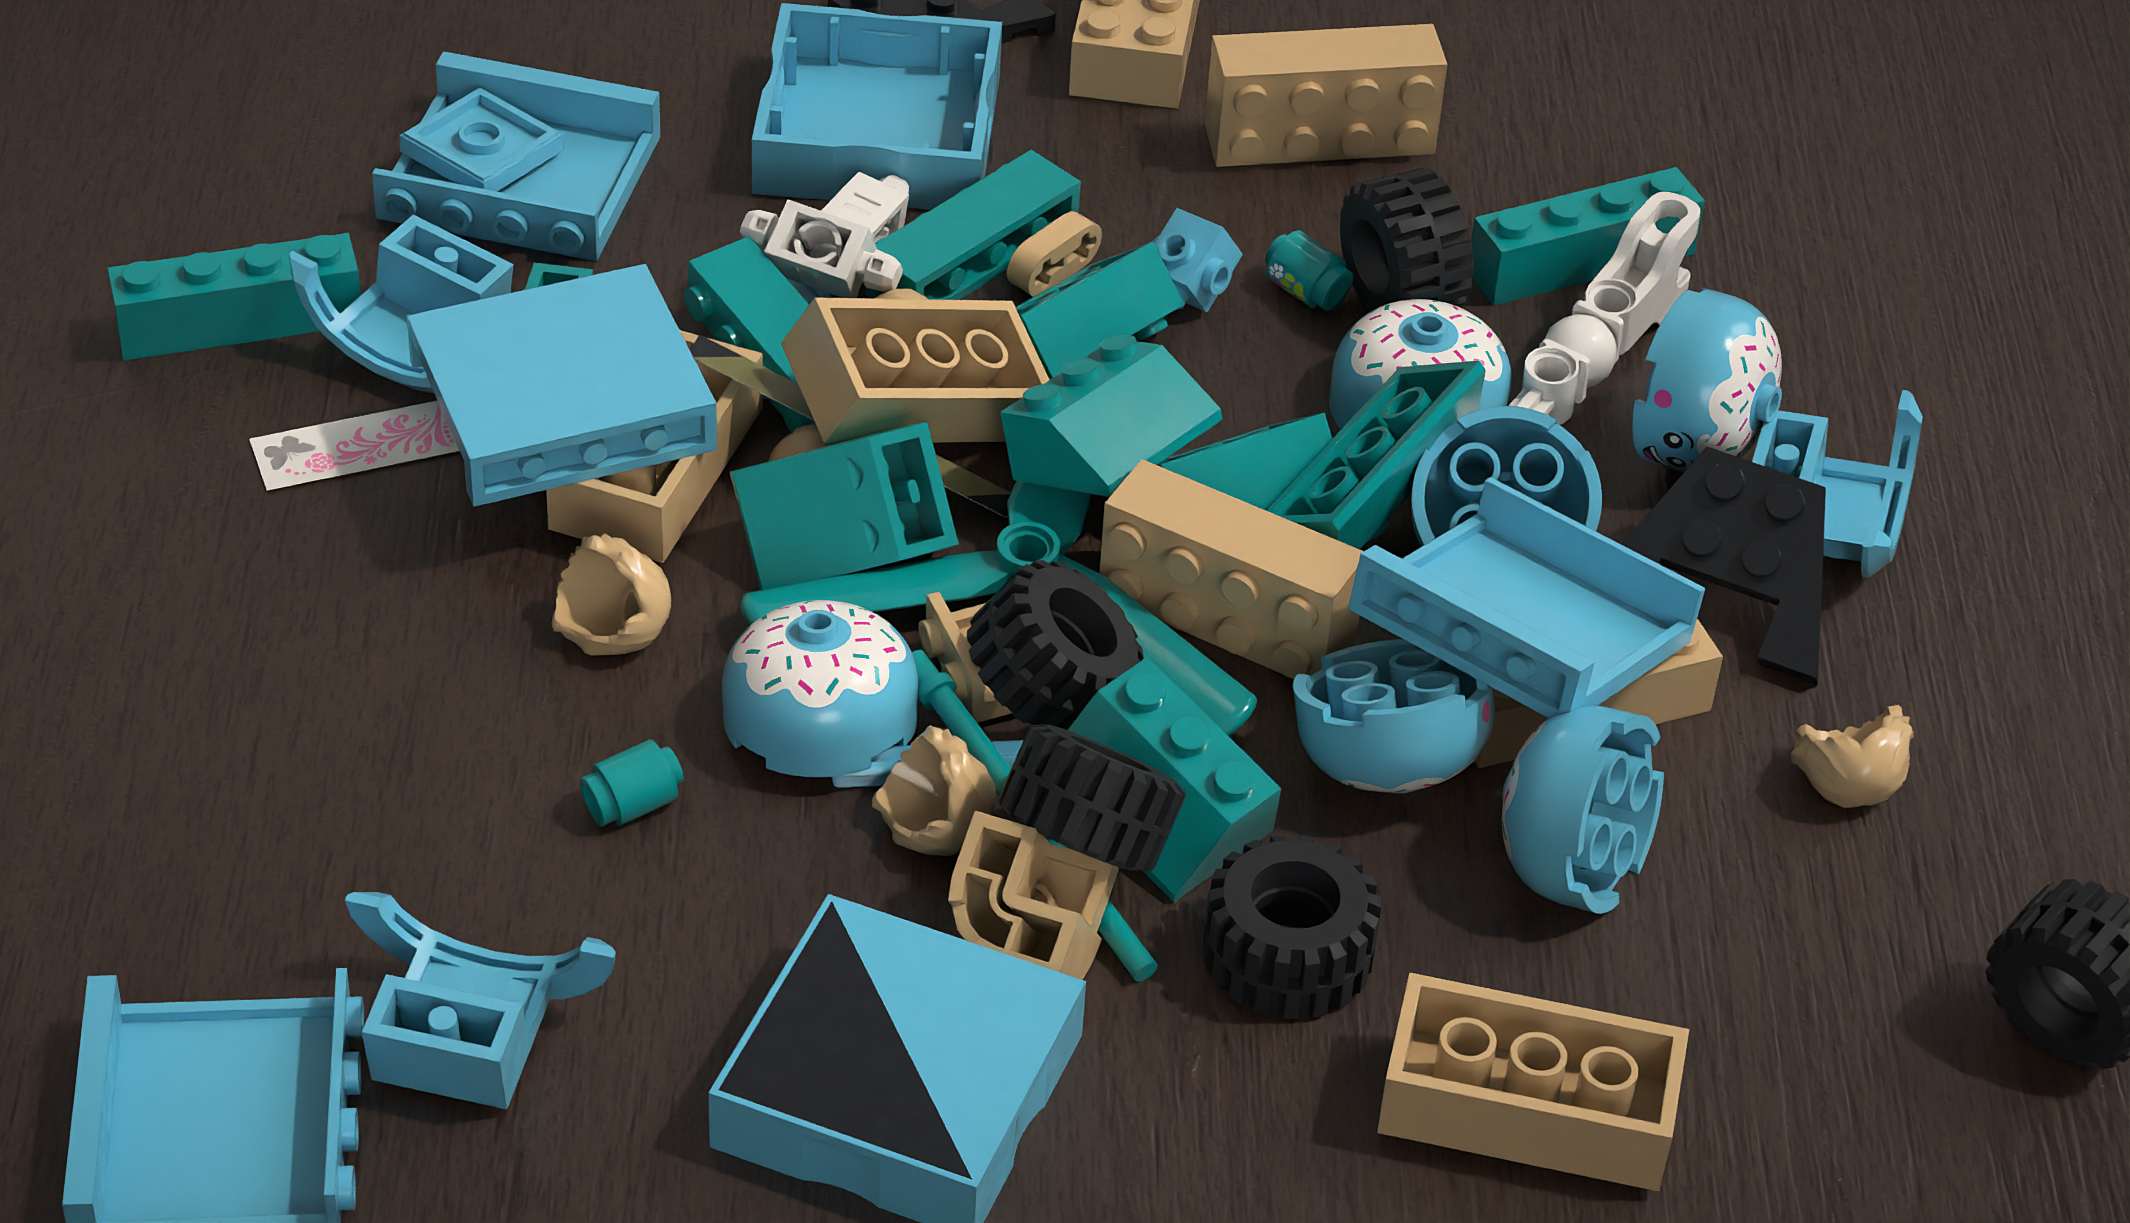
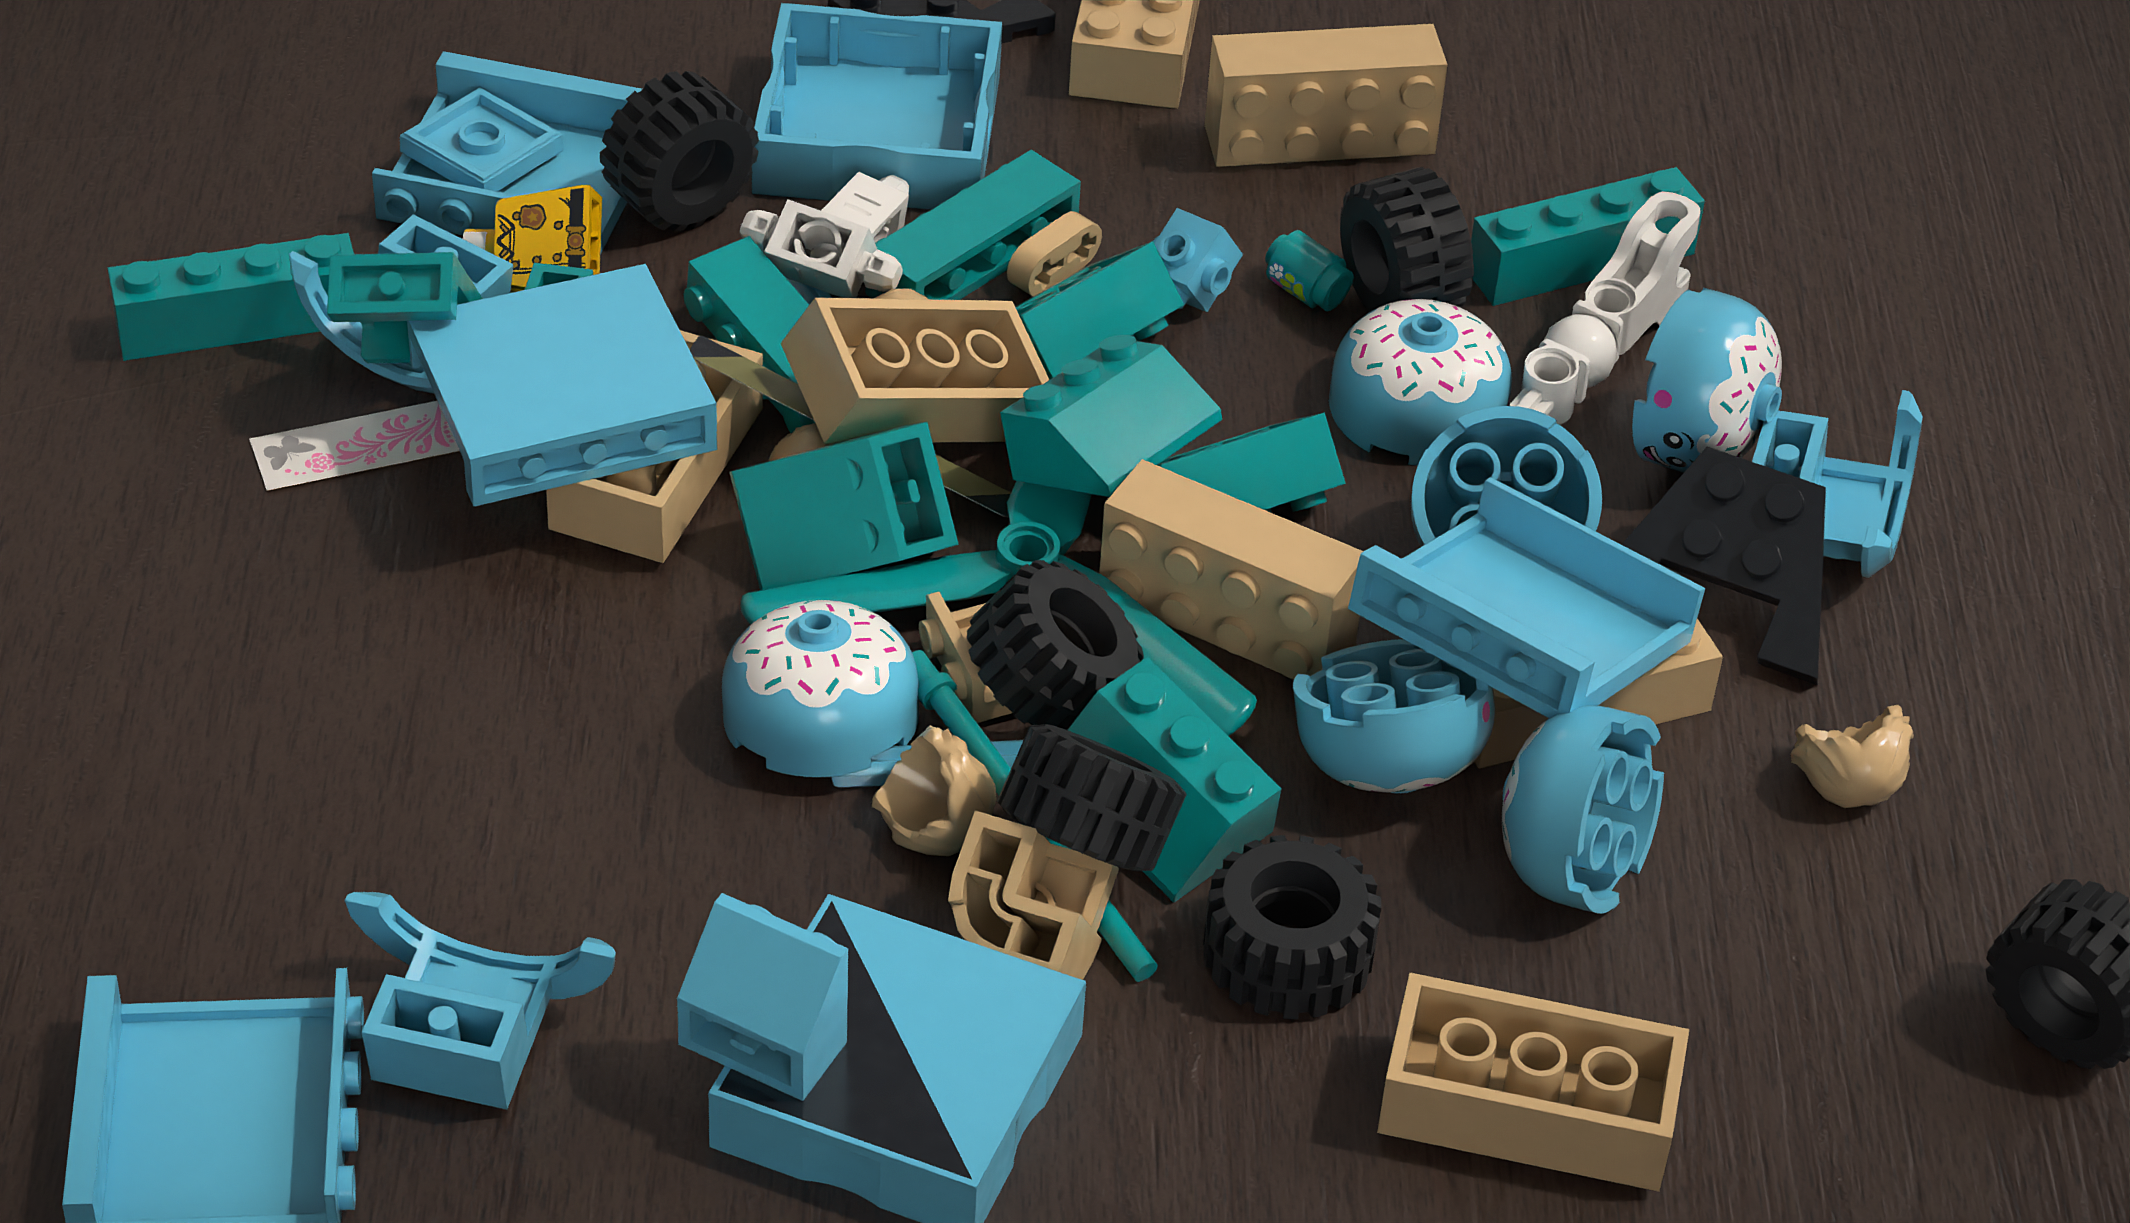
(395, 289): none -> teal panel
(546, 229): none -> yellow torso
(611, 598): tan hair -> none
(631, 783): teal brick -> none
(679, 151): none -> black tyre
(765, 997): none -> medium azure slope
(1375, 456): teal slope -> none

